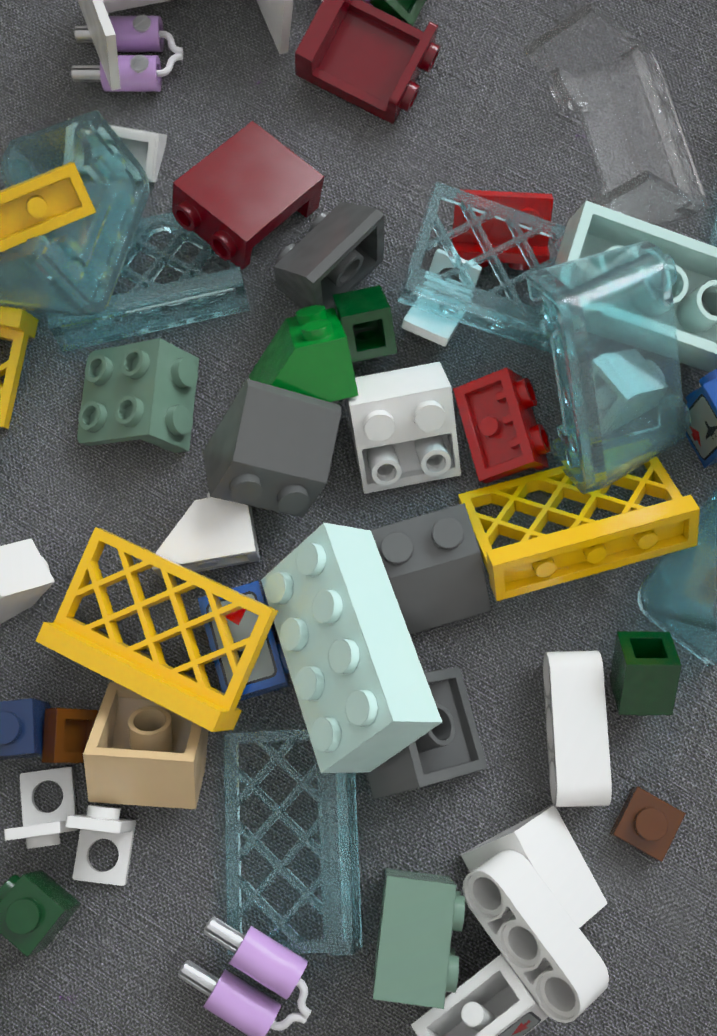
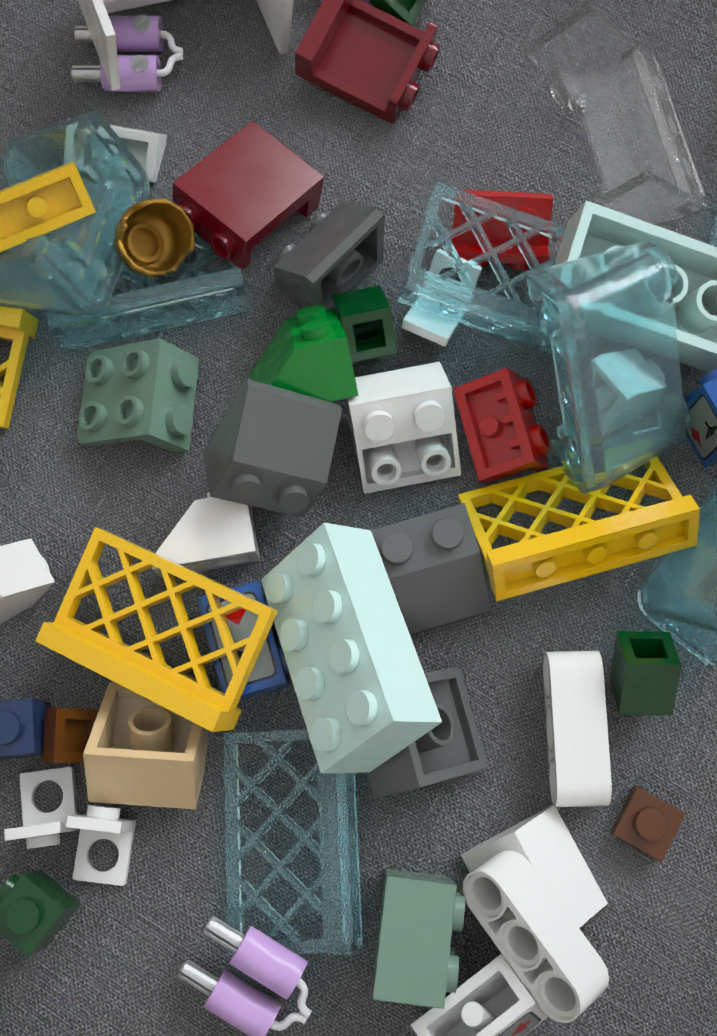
(154, 237): none -> pearl gold hair

